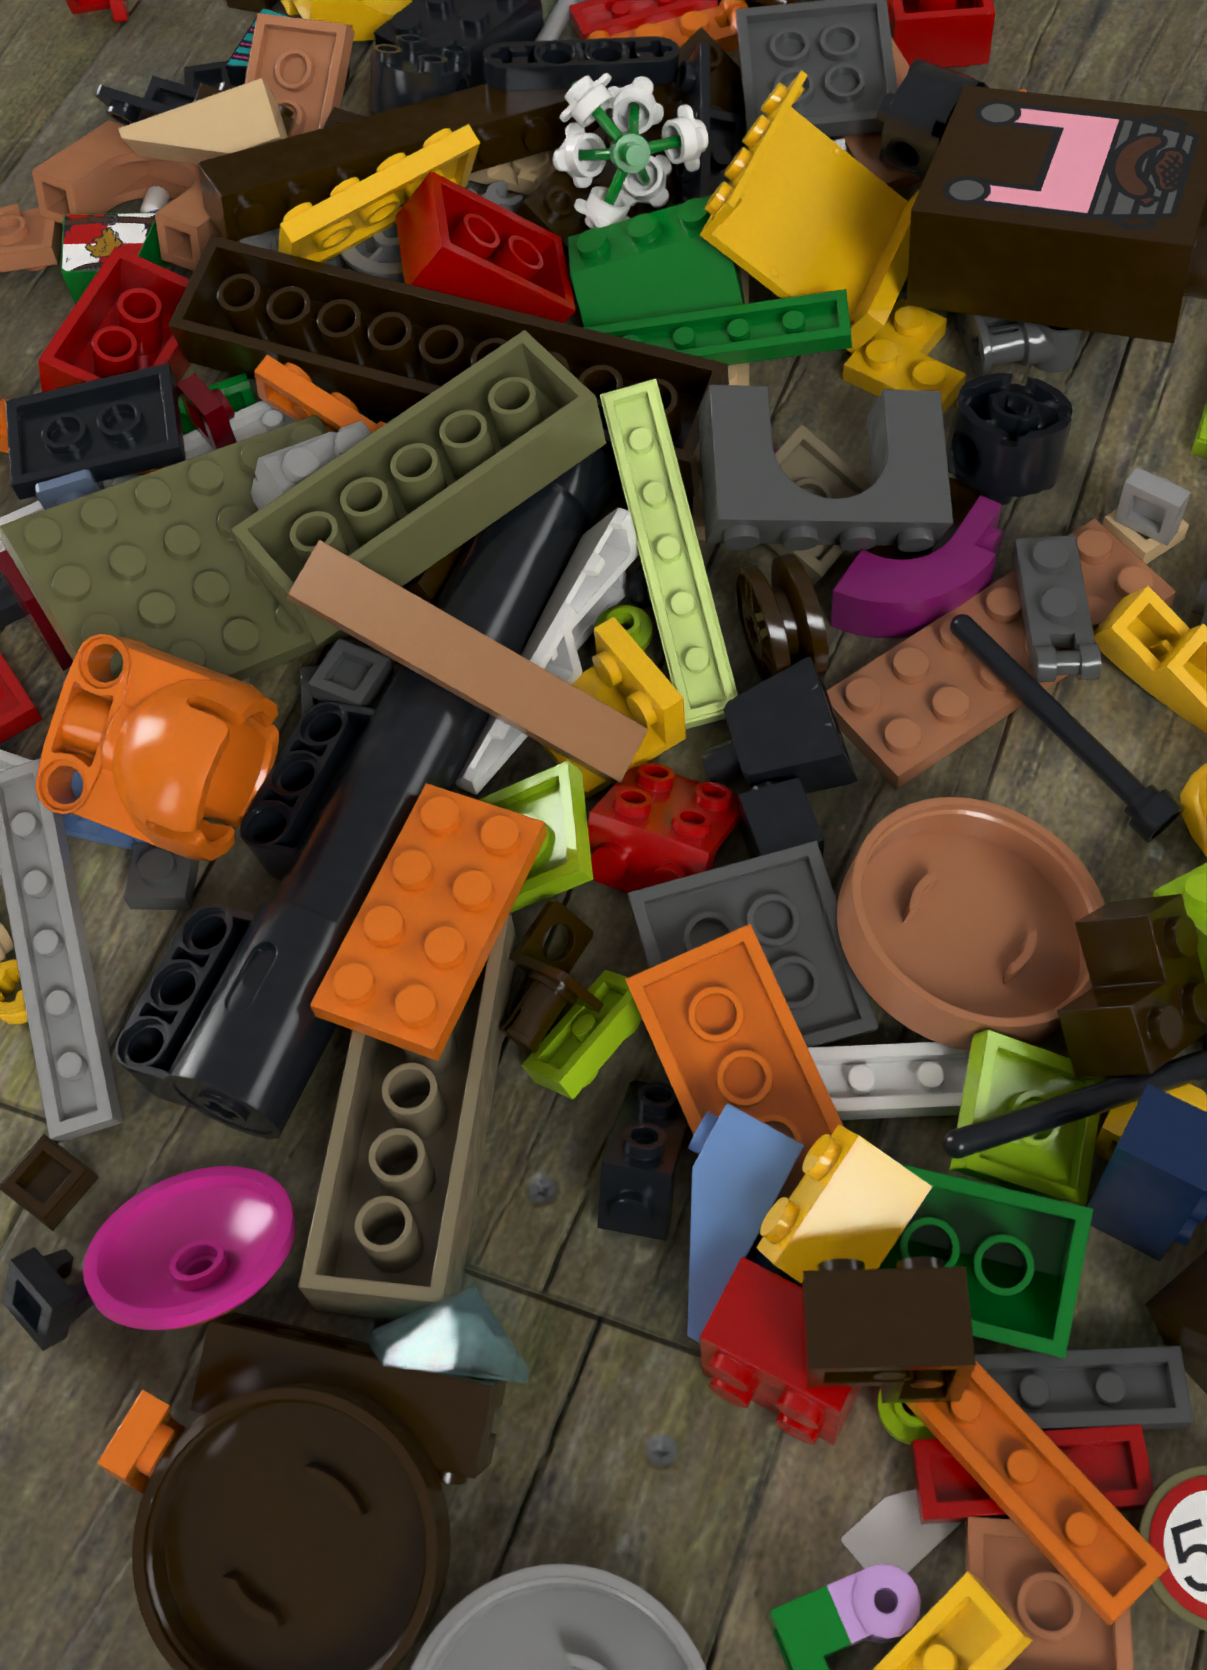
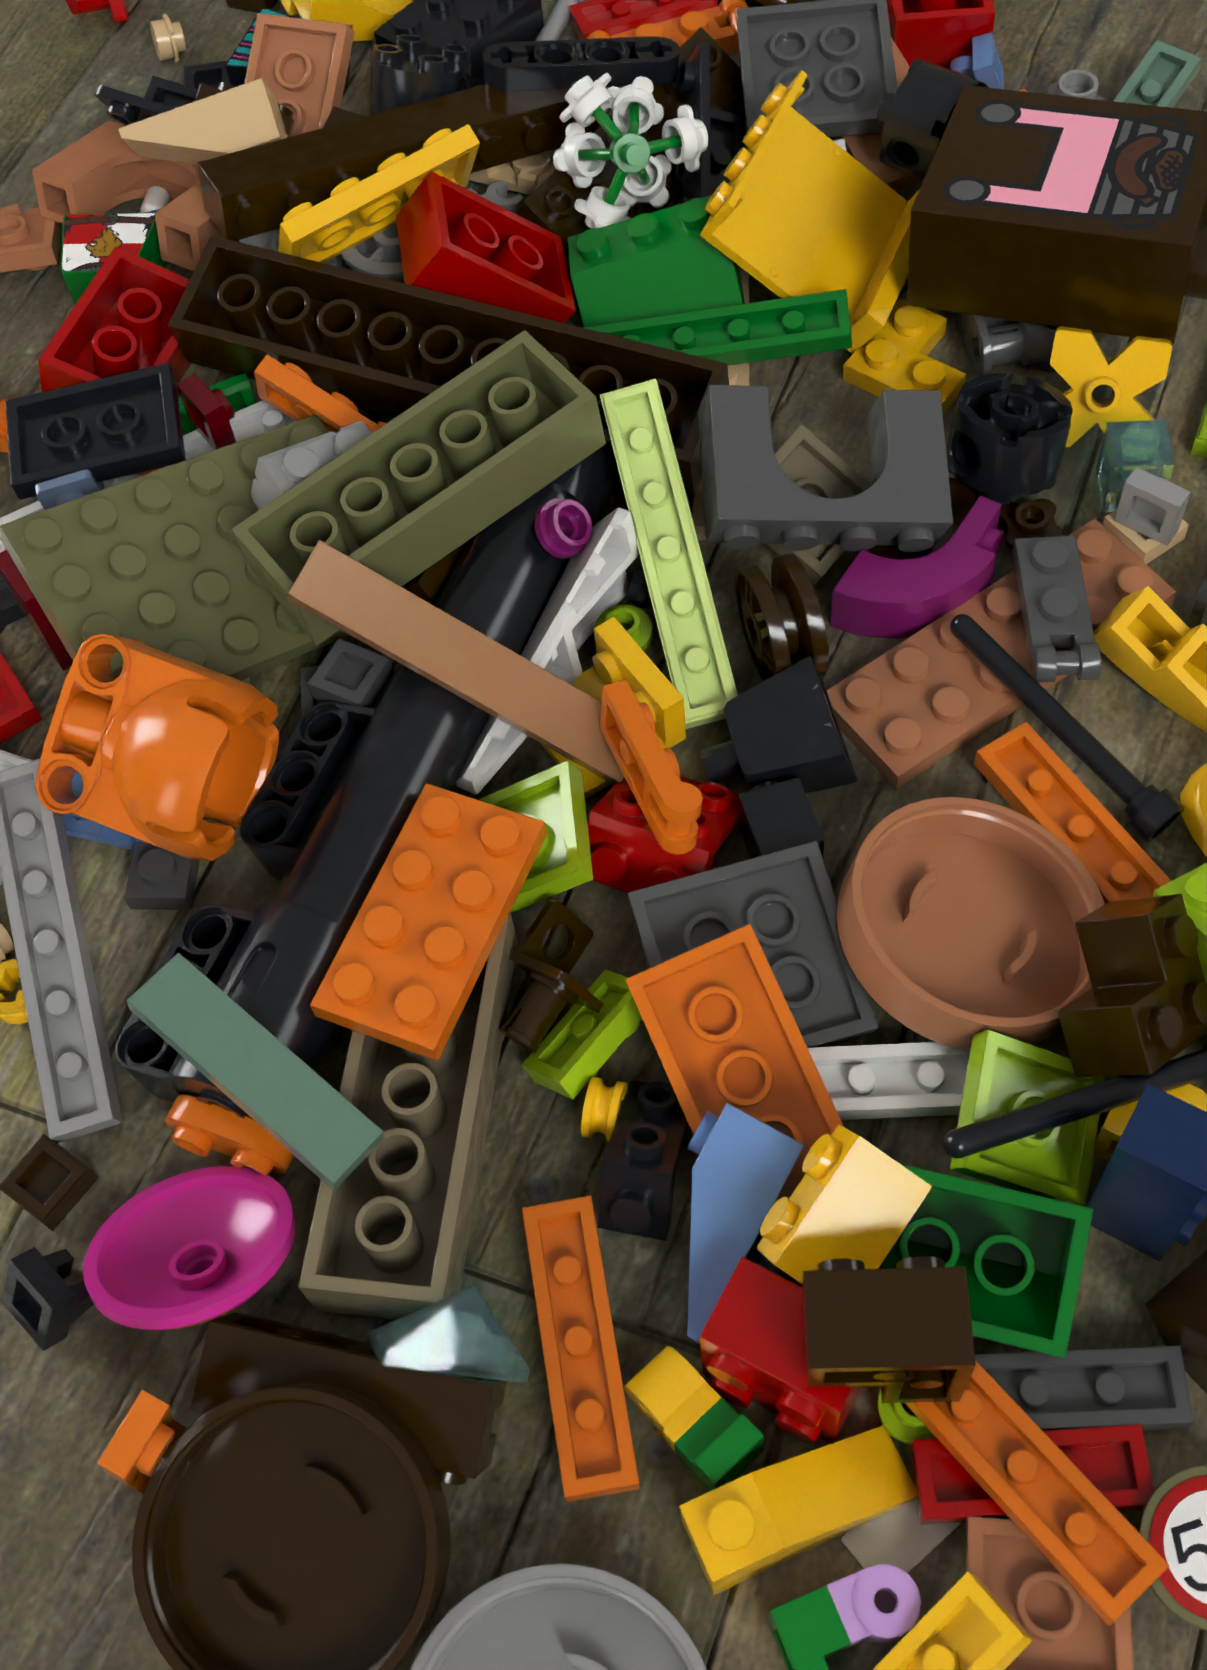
(167, 38): none -> tan plate
(210, 1127): none -> orange plate
(256, 1071): none -> sand green tile
(563, 527): none -> magenta plate
(580, 1350): none -> orange plate
(602, 1107): none -> yellow bush
(650, 769): none -> orange plate
(695, 1419): none -> leg
(795, 1506): none -> yellow slope
(984, 64): none -> medium blue tile
(1029, 520): none -> dark brown plate
(1049, 793): none -> orange plate
(1076, 84): none -> light grey plate
(1127, 447): none -> clear light blue brick
(1129, 373): none -> yellow plant
(1160, 76): none -> sand green plate

